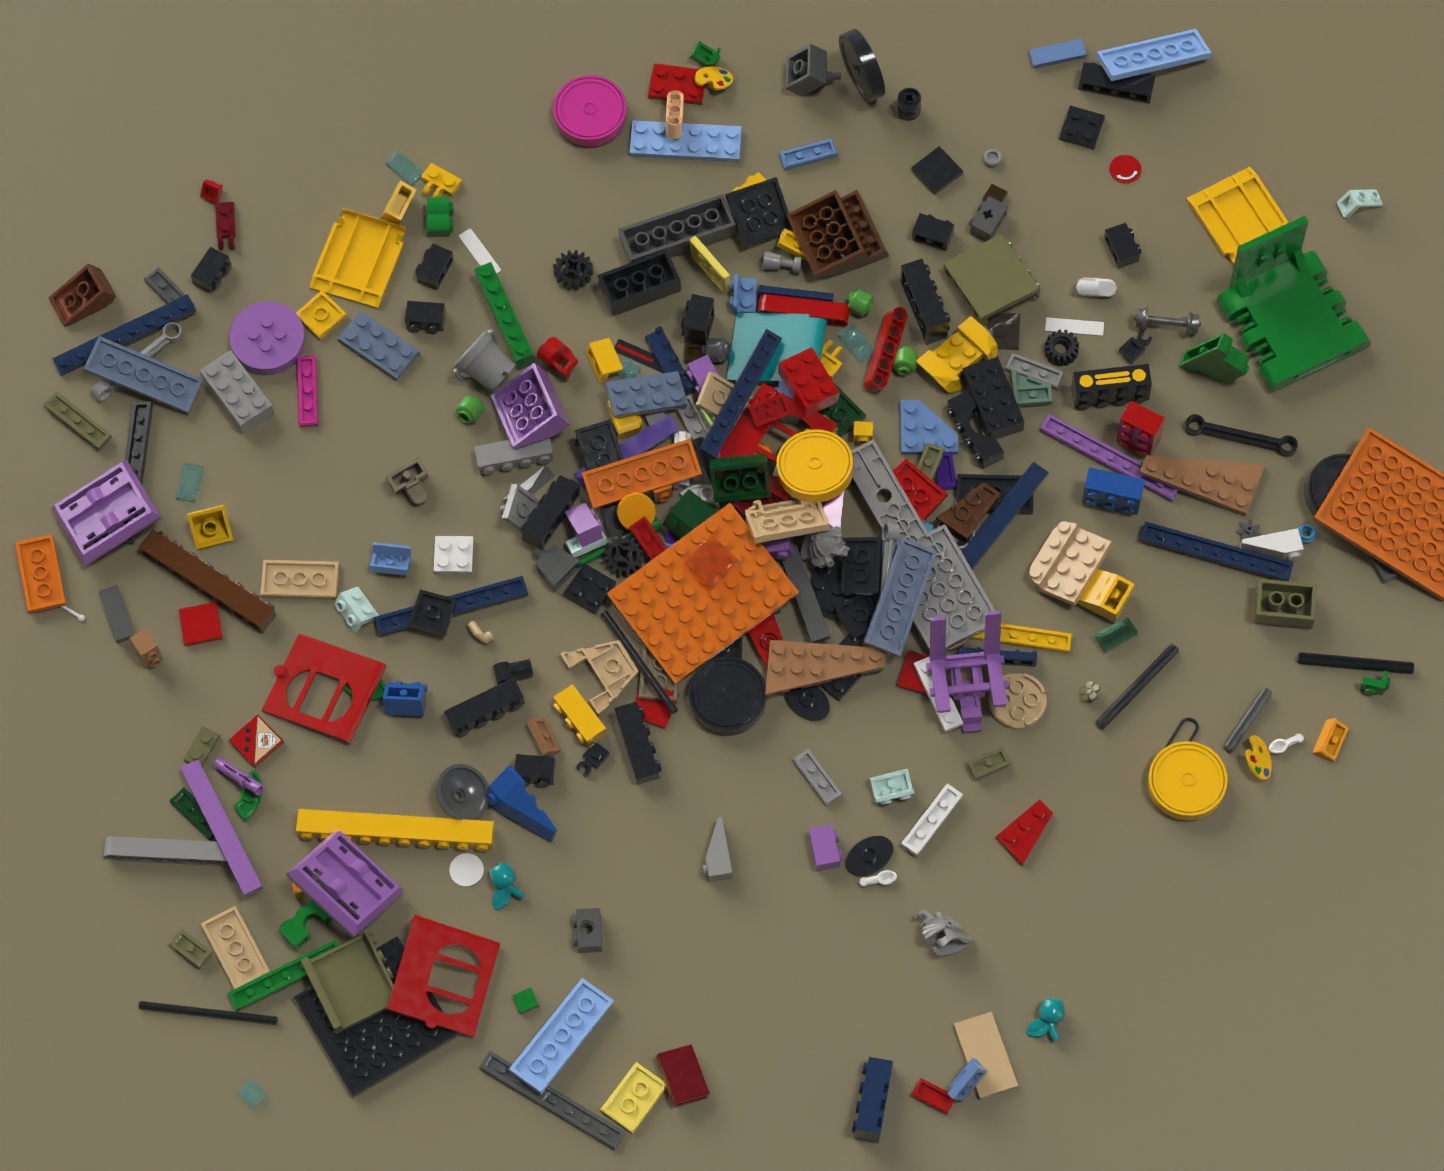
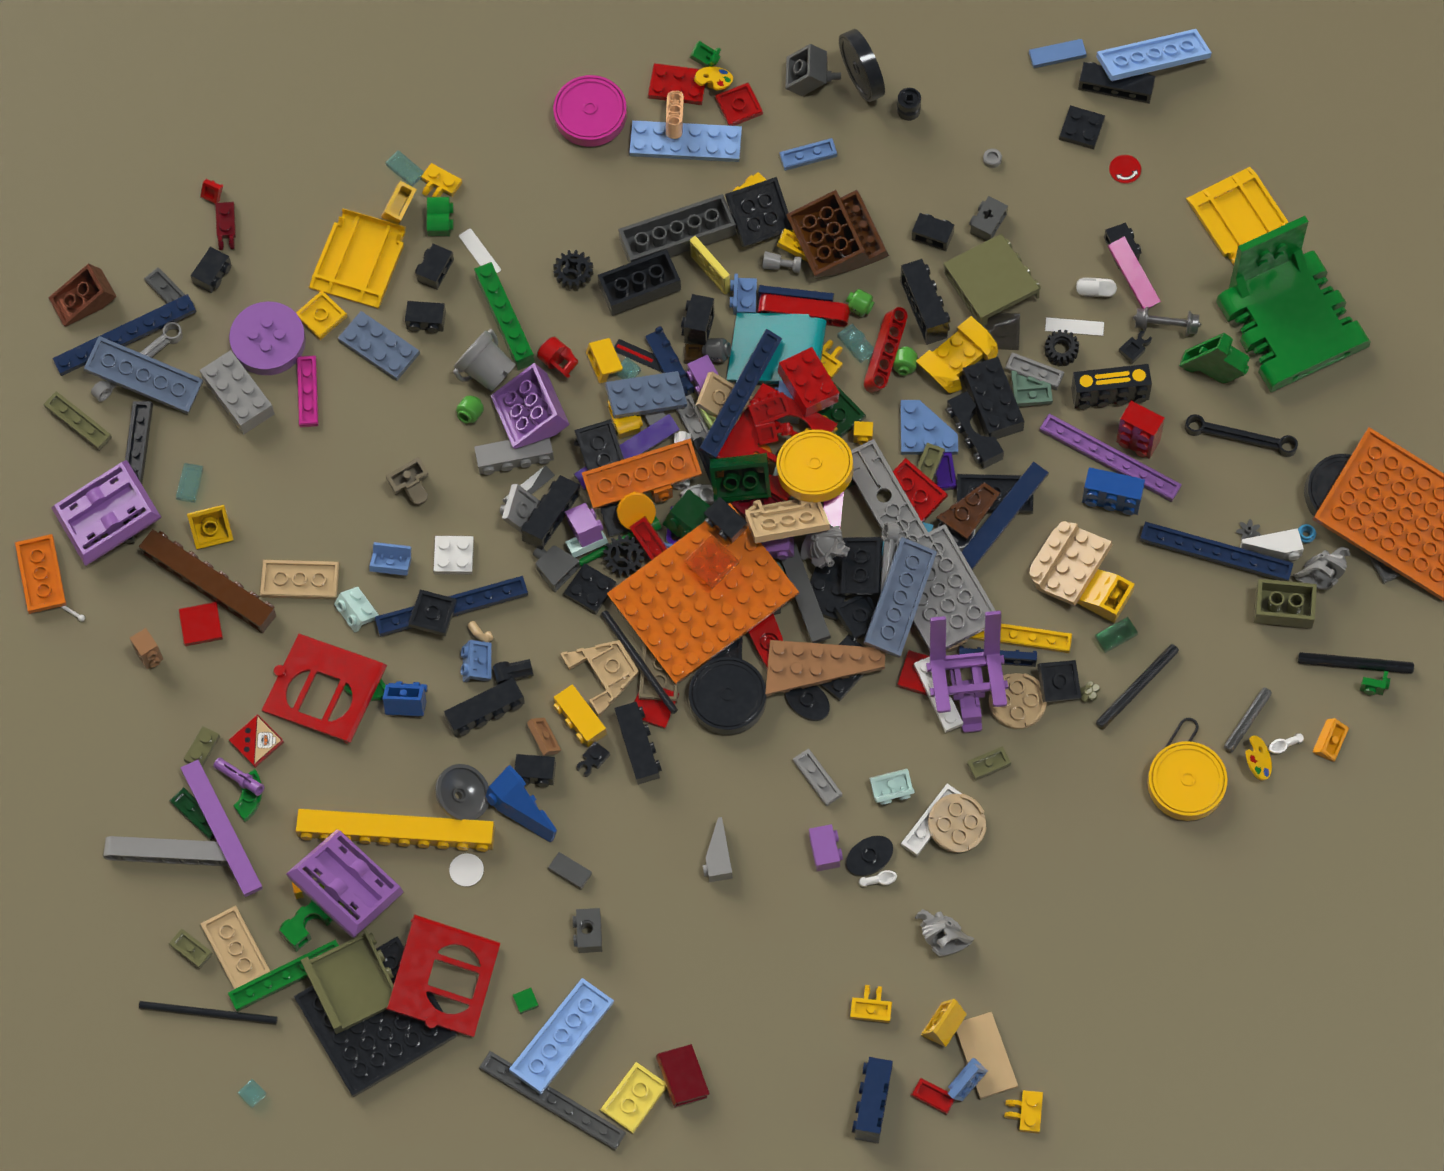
(116, 613): dark grey tile -> none
(476, 661): none -> medium blue bracket
(503, 878): teal piece -> none
(570, 870): none -> dark grey tile
(725, 520): none -> black brick
(739, 104): none -> red tile
(768, 433): none -> red plate
(871, 1009): none -> yellow hinge
(937, 170): black tile -> none
(944, 1022): none -> yellow slope
(957, 823): none -> tan tile
(996, 193): dark brown tile -> none
(1024, 832): red wing -> none
(1030, 1111): none -> yellow hinge
(1050, 1012): teal piece -> none
(1059, 681): none -> black hinge
(1133, 273): none -> tile
(1217, 482): medium nougat wing -> none
(1324, 569): none -> light grey helmet
(1358, 198): light aqua bracket -> none

